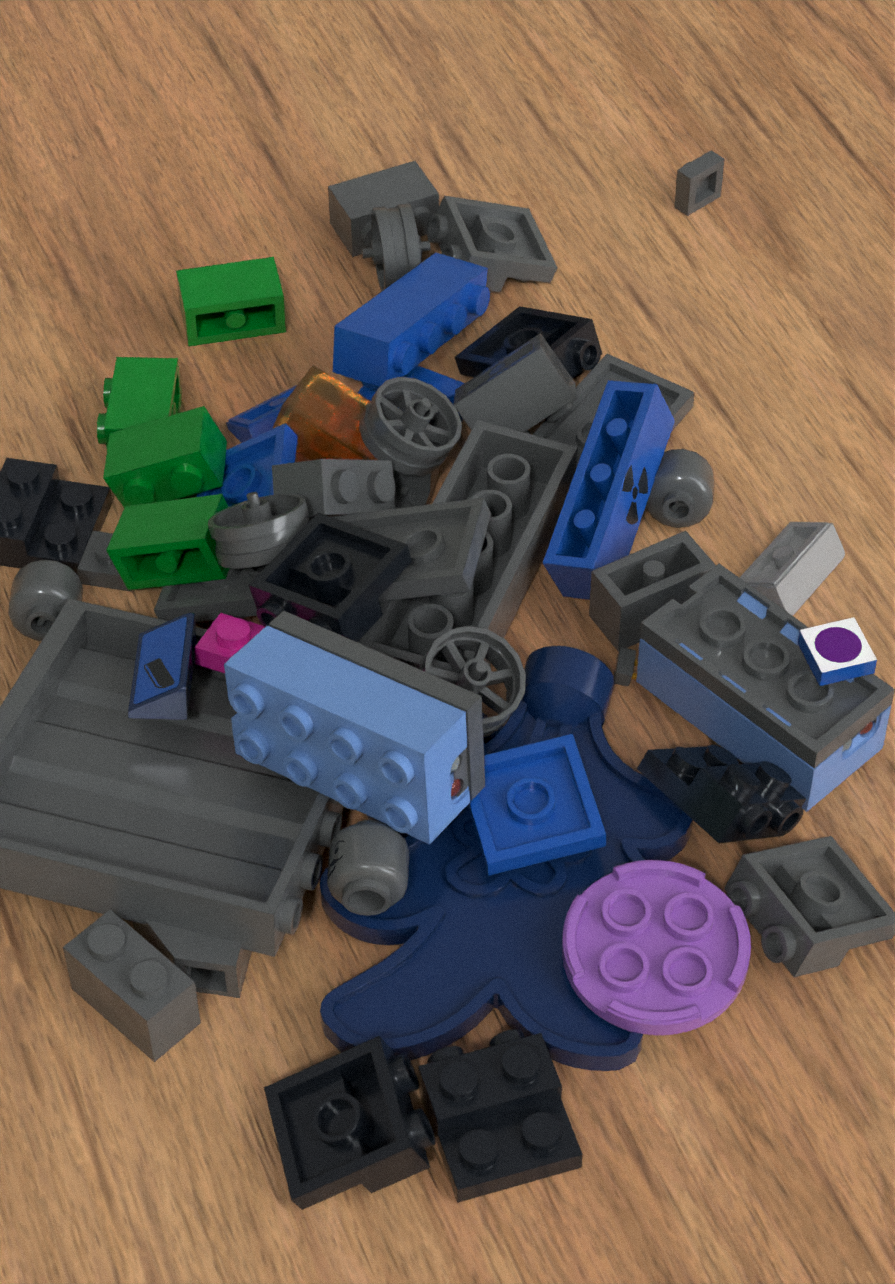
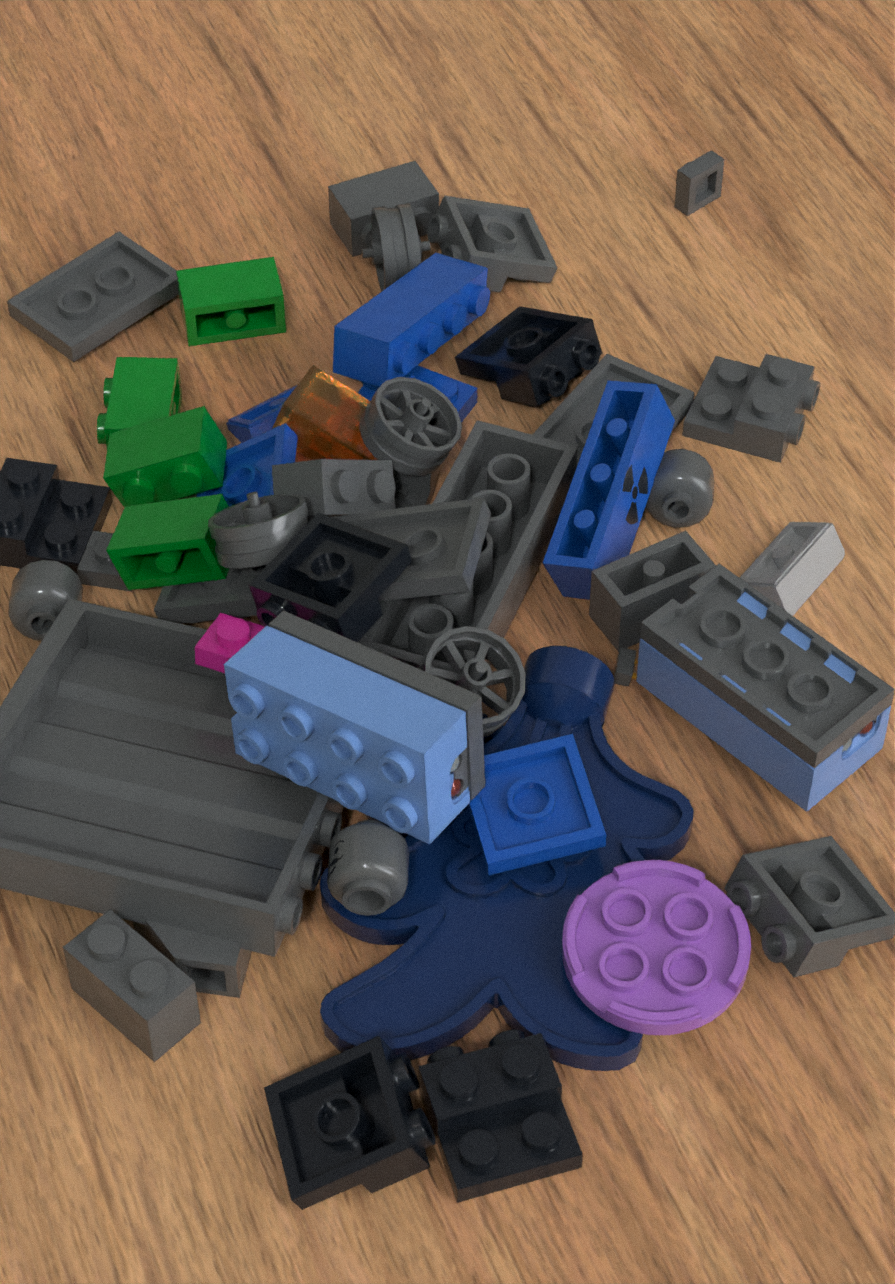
(95, 296): none -> dark grey plate
(164, 670): slope -> none
(518, 389): dark grey brick -> none
(725, 797): black plate -> none
(753, 406): none -> dark grey plate
(837, 651): tile -> none

